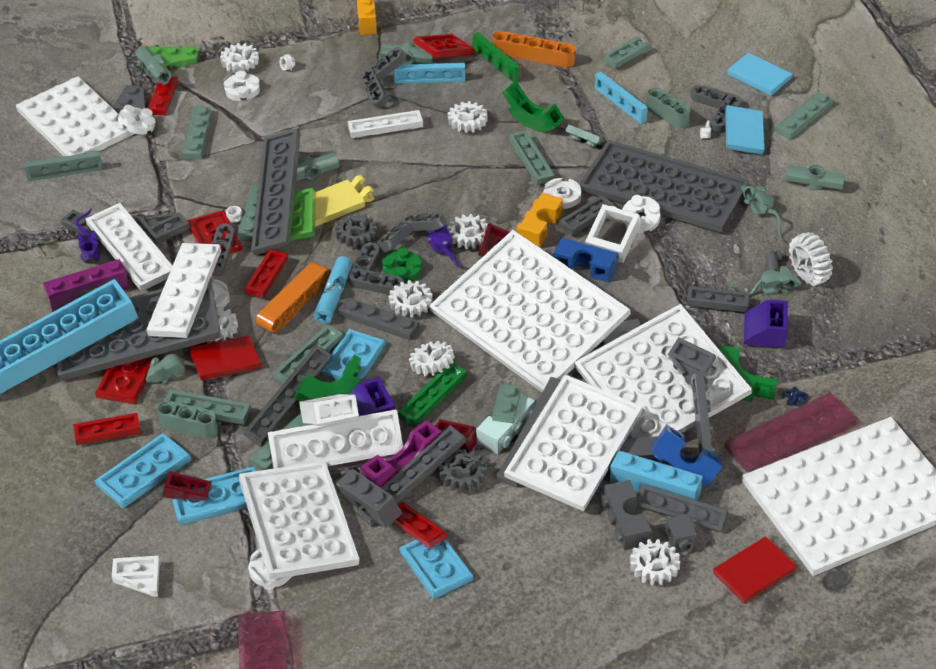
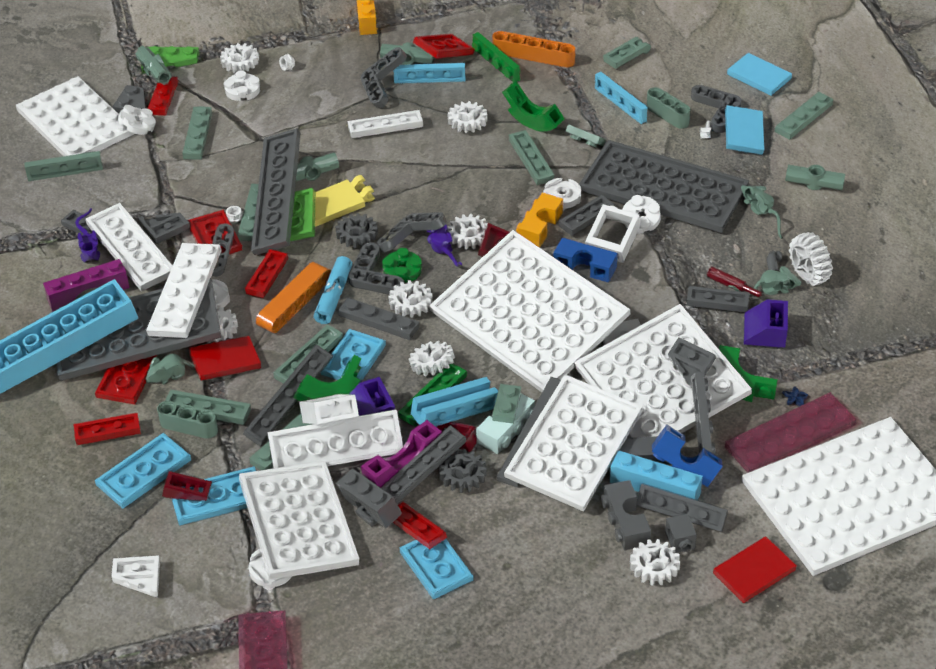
(454, 402): none -> medium azure brick
(727, 279): none -> dark red axle

